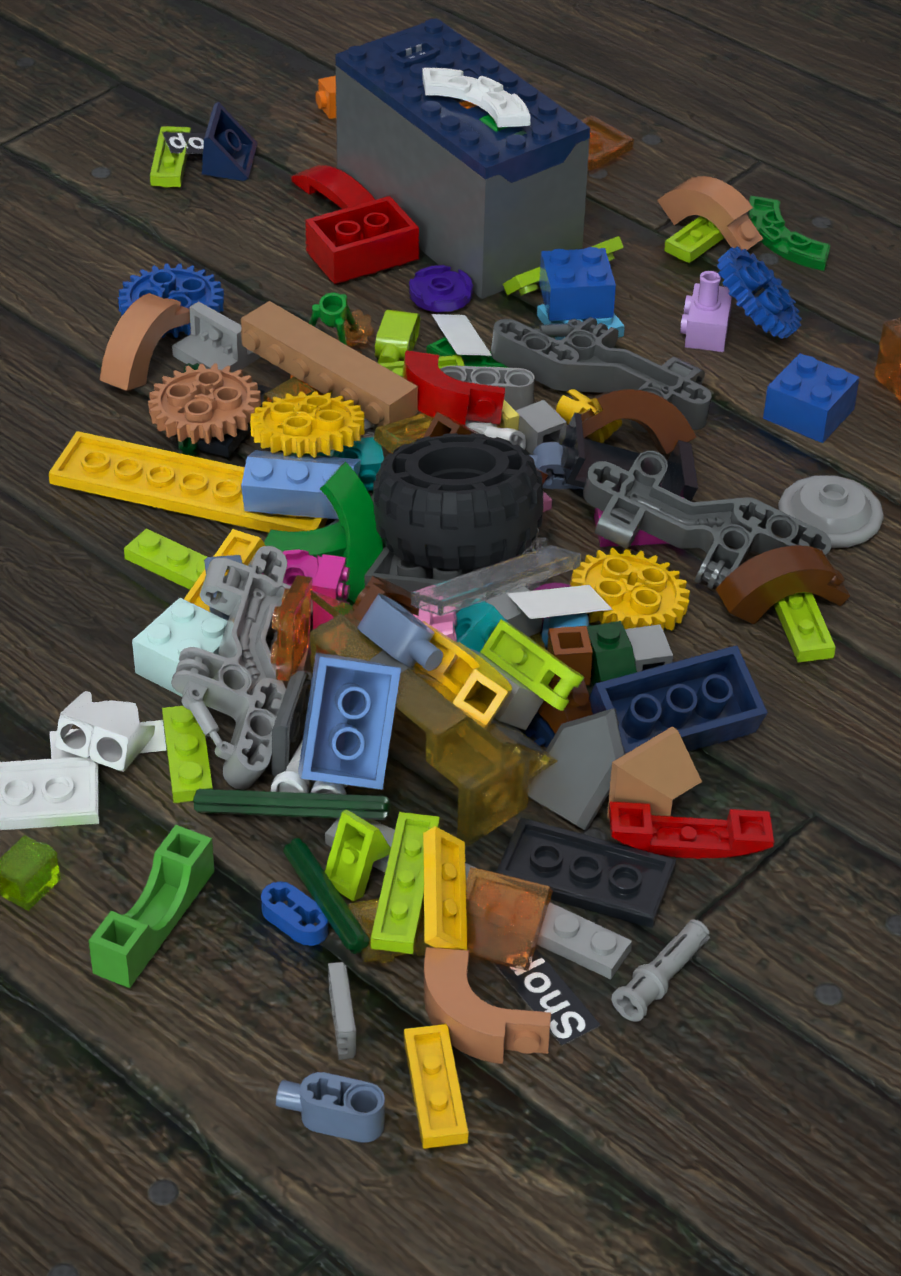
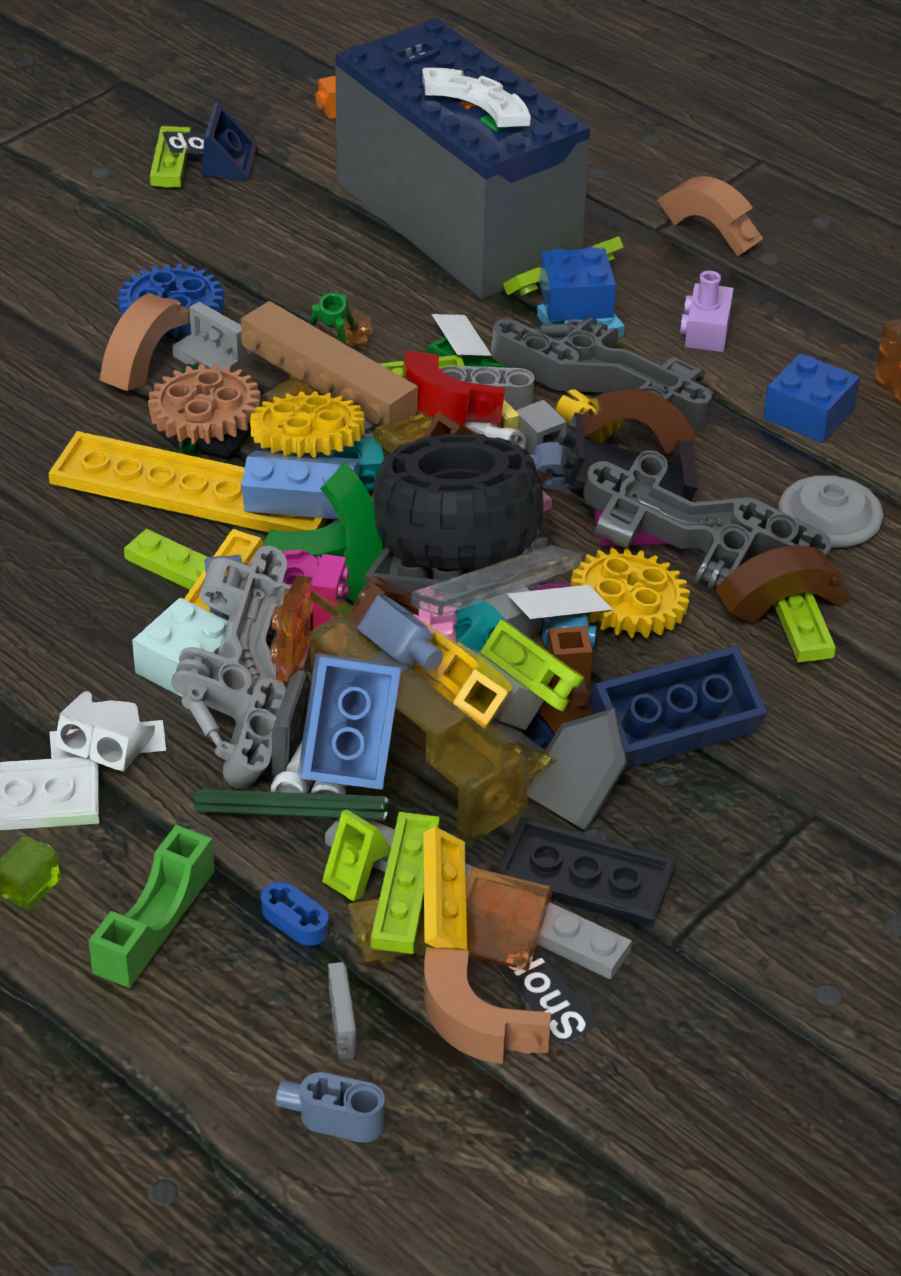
(185, 753): lime plate -> none
(326, 896): dark green axle -> none
(333, 184): red slope -> none
(362, 239): red brick -> none
(396, 335): lime piece -> none
(435, 1086): yellow plate -> none
(440, 289): dark purple plate -> none
(605, 142): clear orange plate -> none
(611, 652): dark green slope -> none
(649, 647): light grey brick -> none
(651, 980): light grey pin -> none
(654, 773): medium nougat slope -> none
(690, 837): red slope -> none
(693, 240): lime plate -> none
(773, 307): blue gear -> none
(787, 244): green tile -> none

